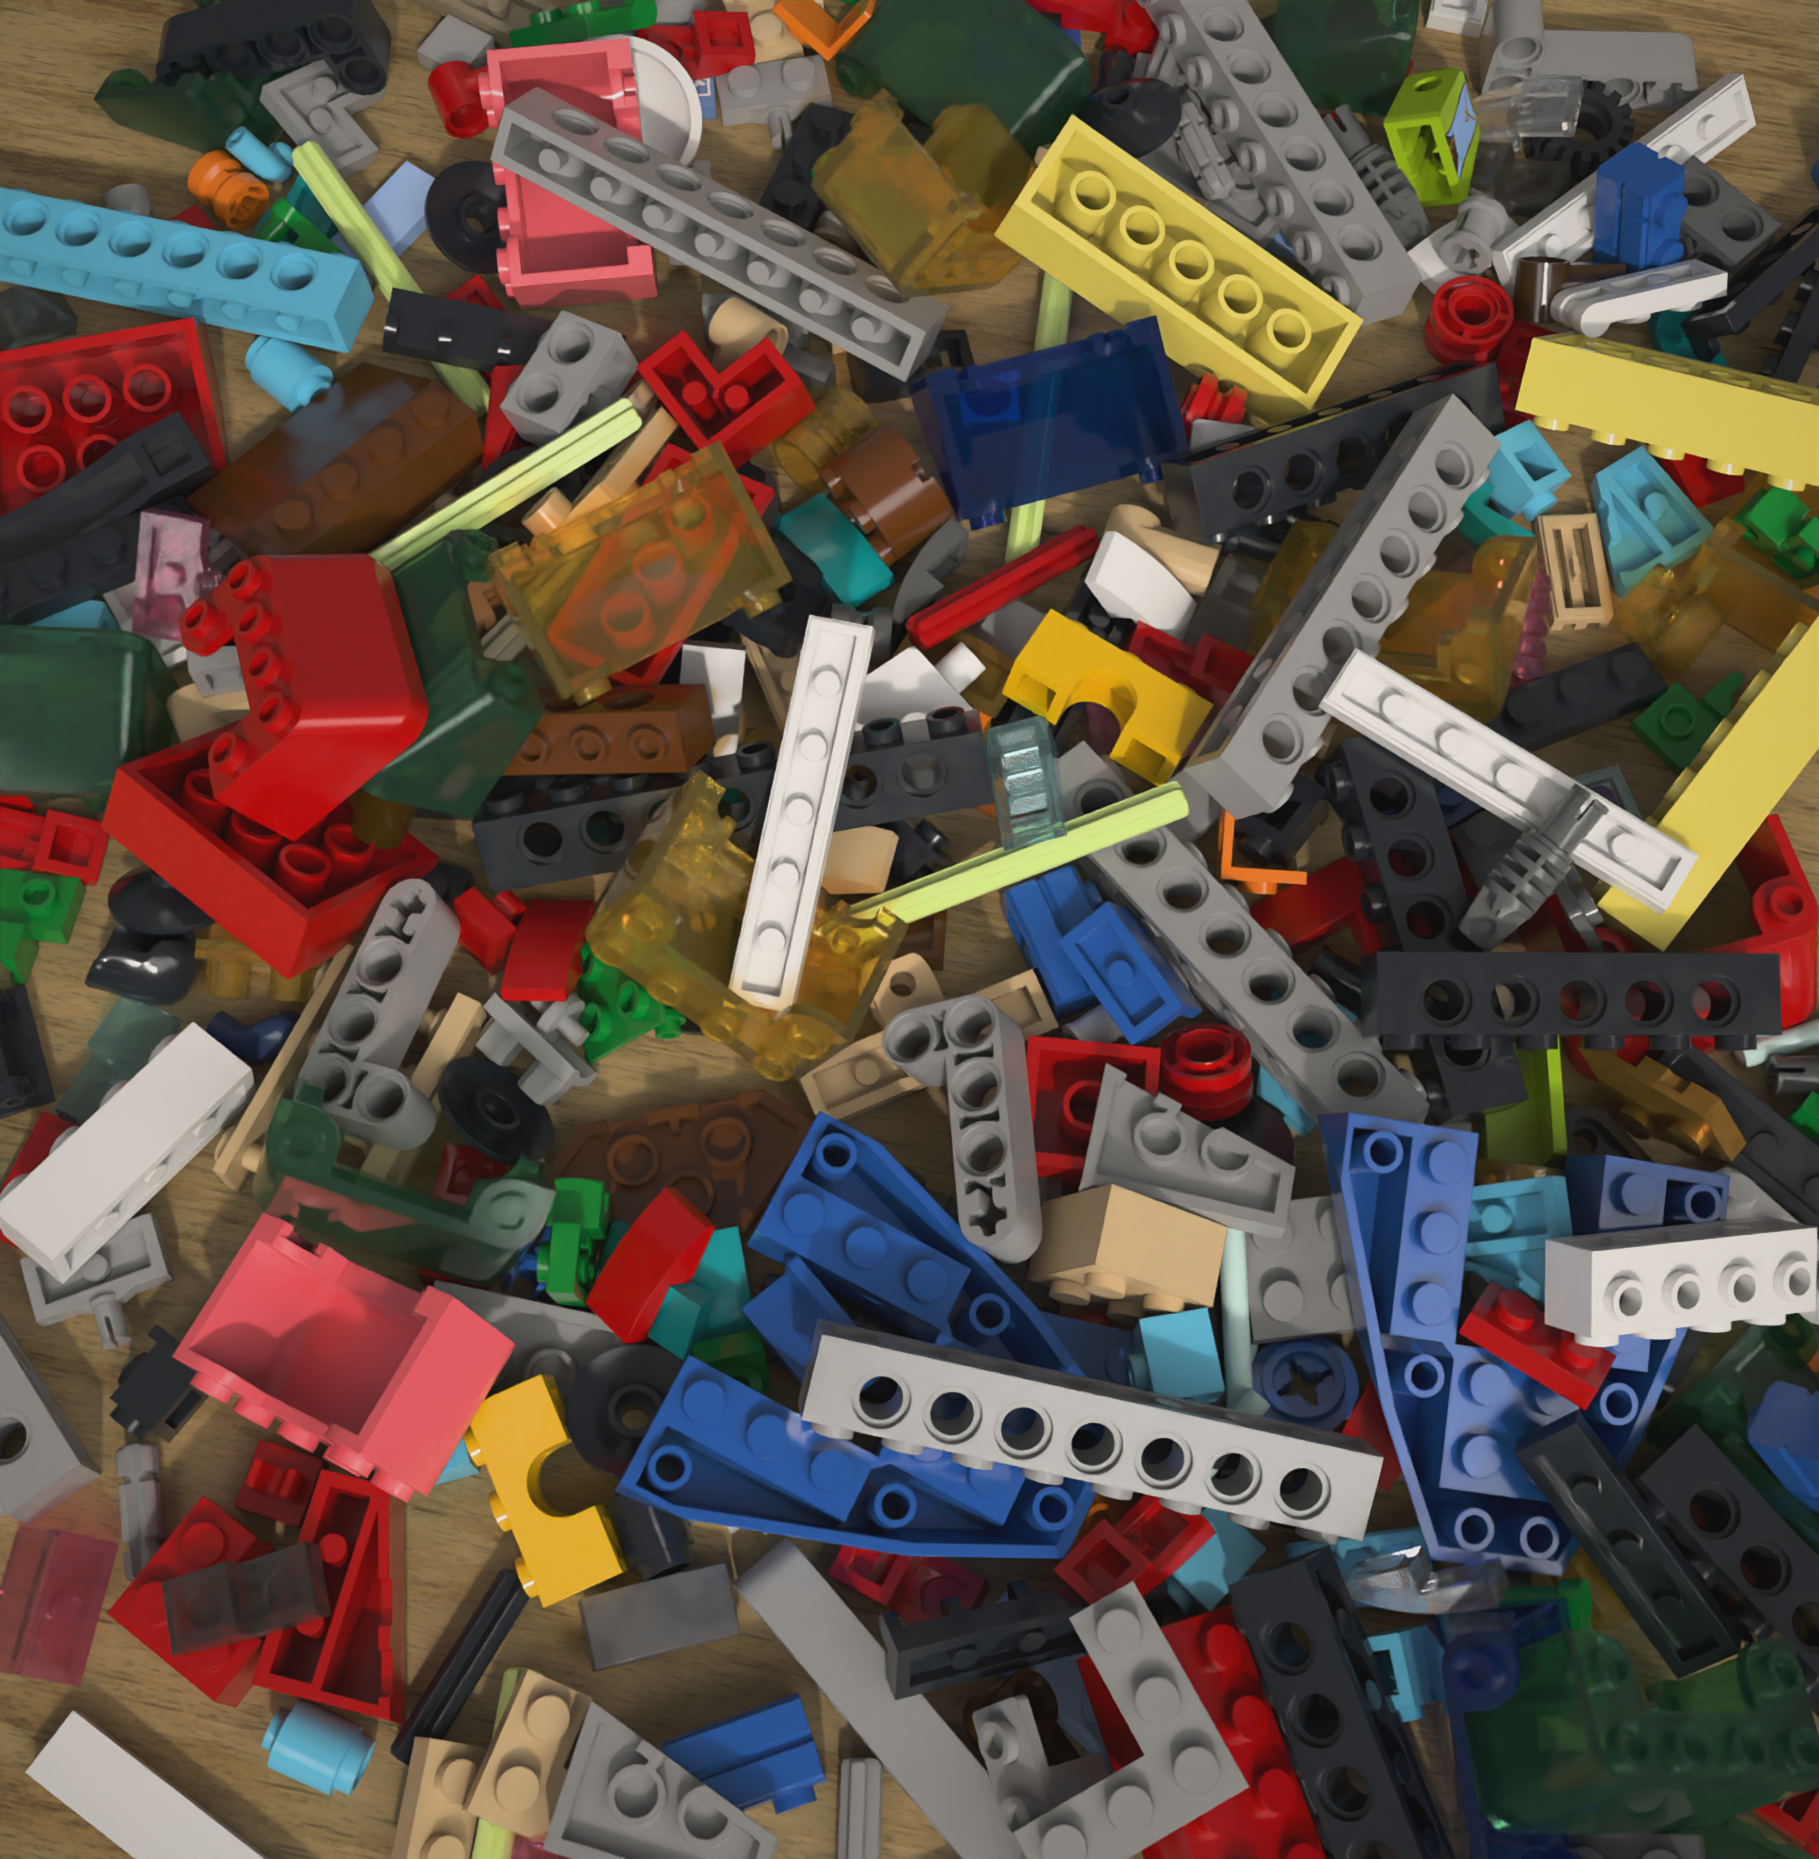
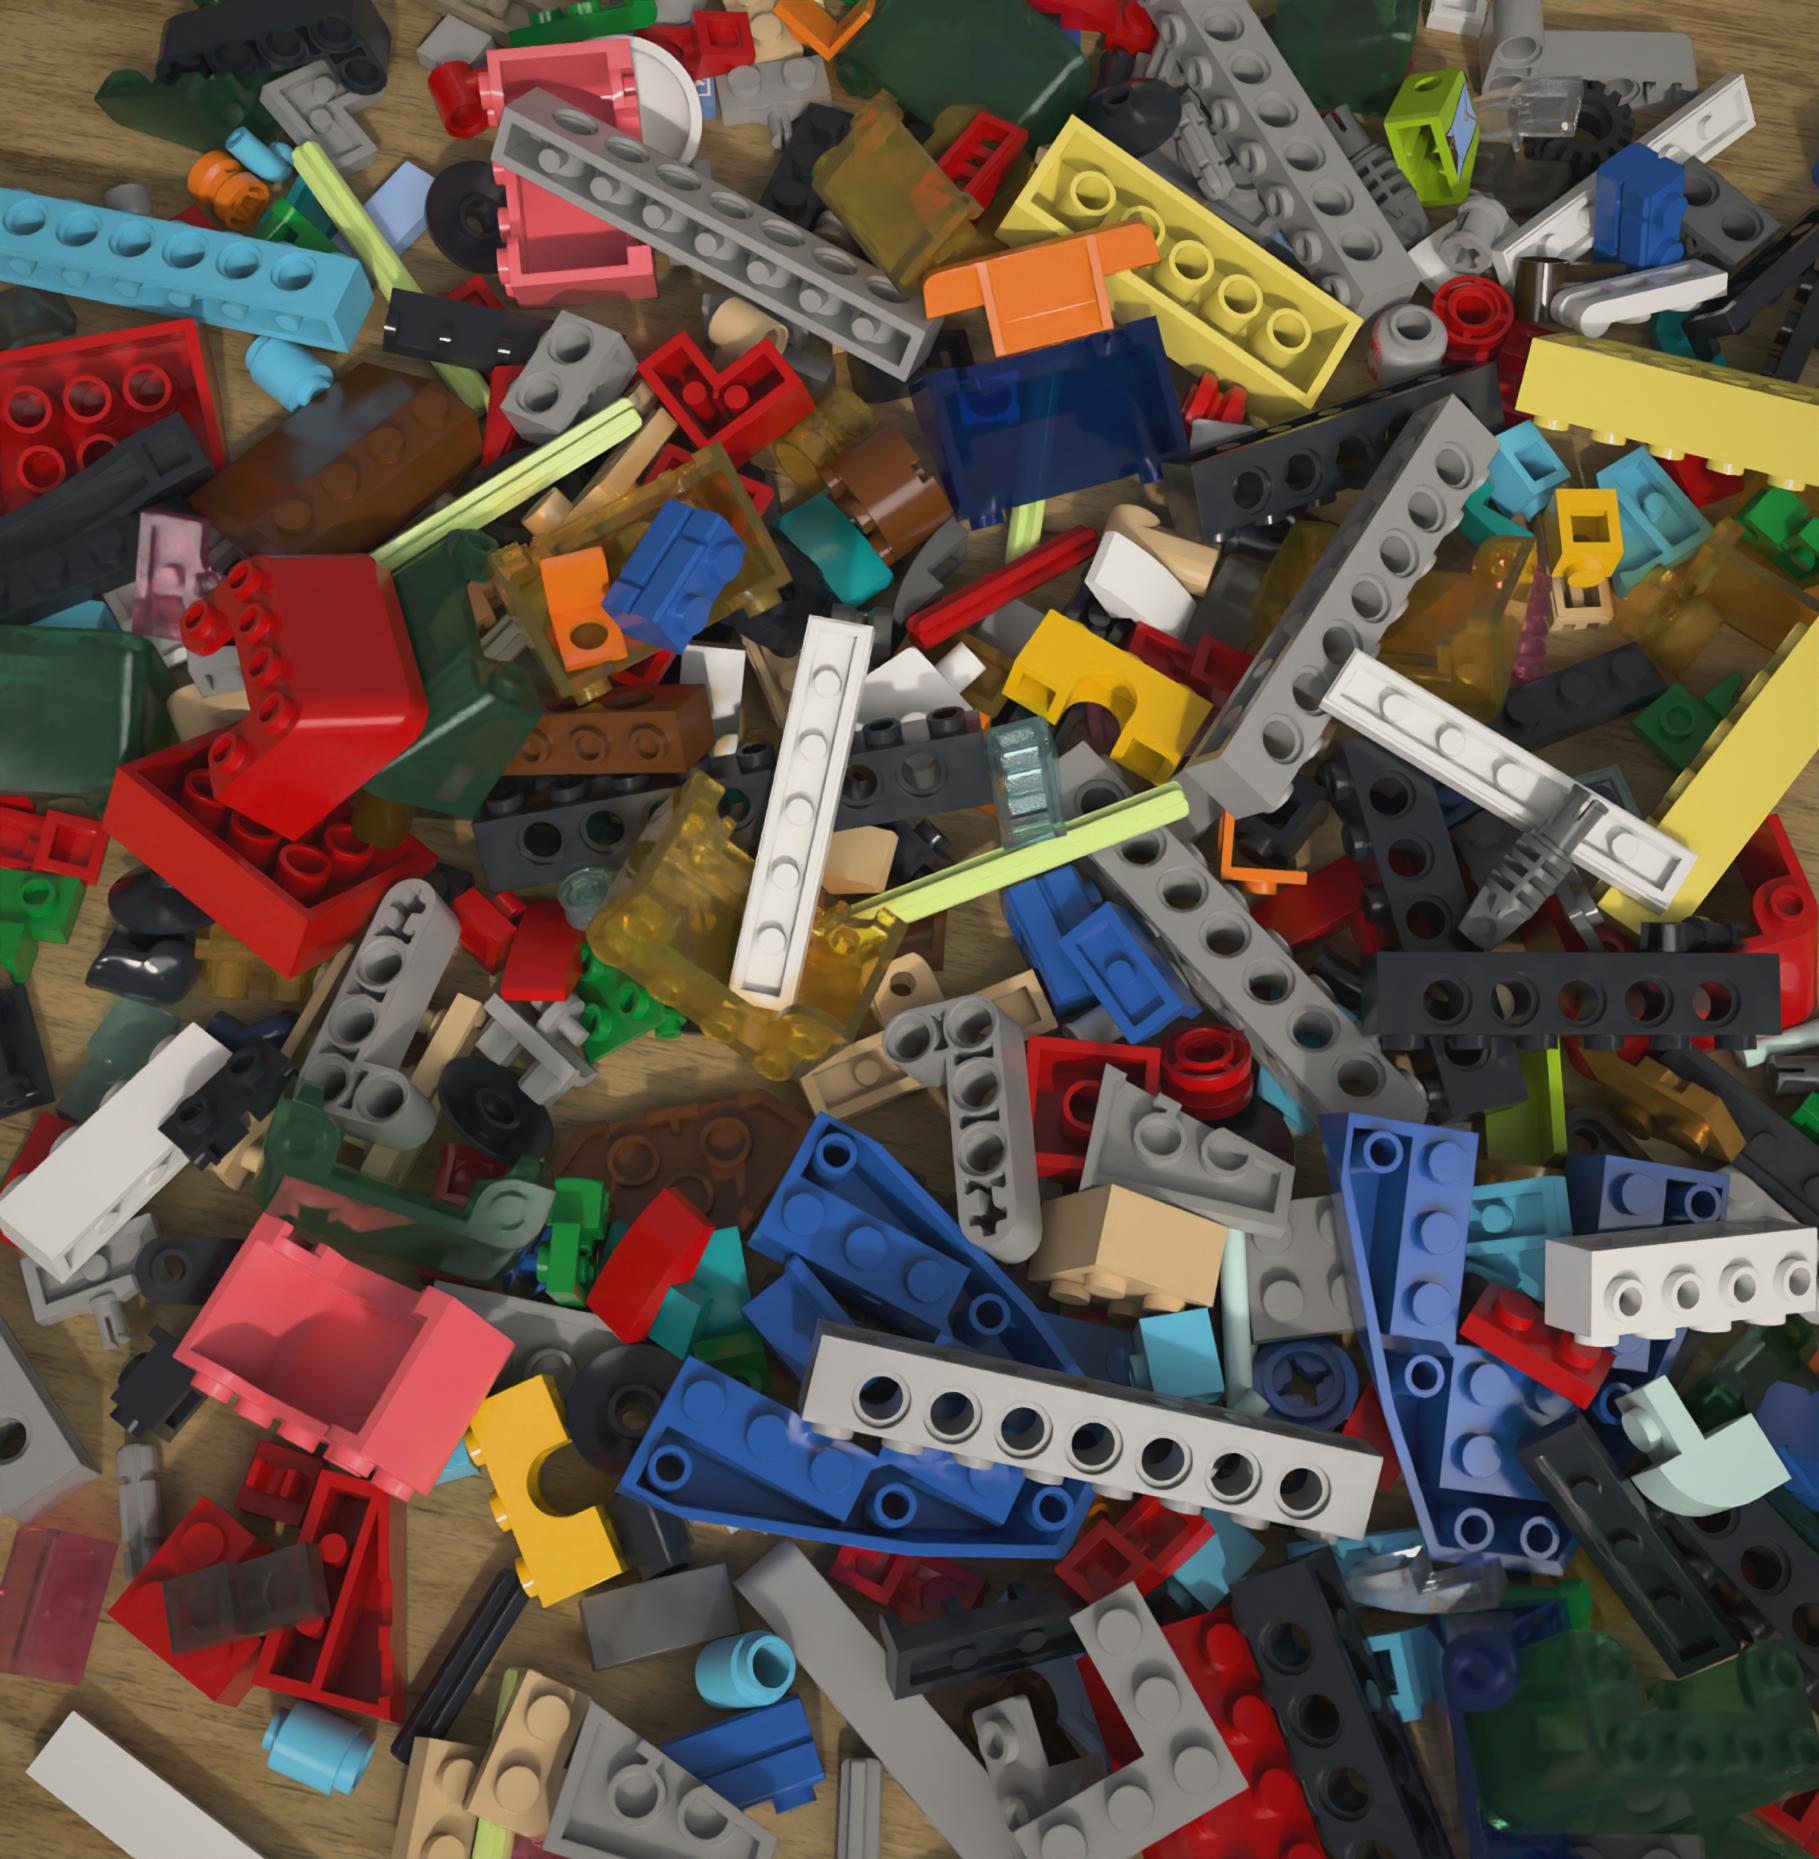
(202, 1262): none -> black plate
(208, 1121): none -> black hinge
(574, 593): none -> orange bracket
(582, 894): none -> clear light blue bush
(675, 576): none -> blue brick
(744, 1670): none -> medium azure brick
(983, 181): none -> red slope
(1044, 289): none -> orange plate
(1405, 343): none -> light grey head
(1583, 535): none -> yellow brick
(1693, 935): none -> black piece
(1693, 1470): none -> light aqua brick

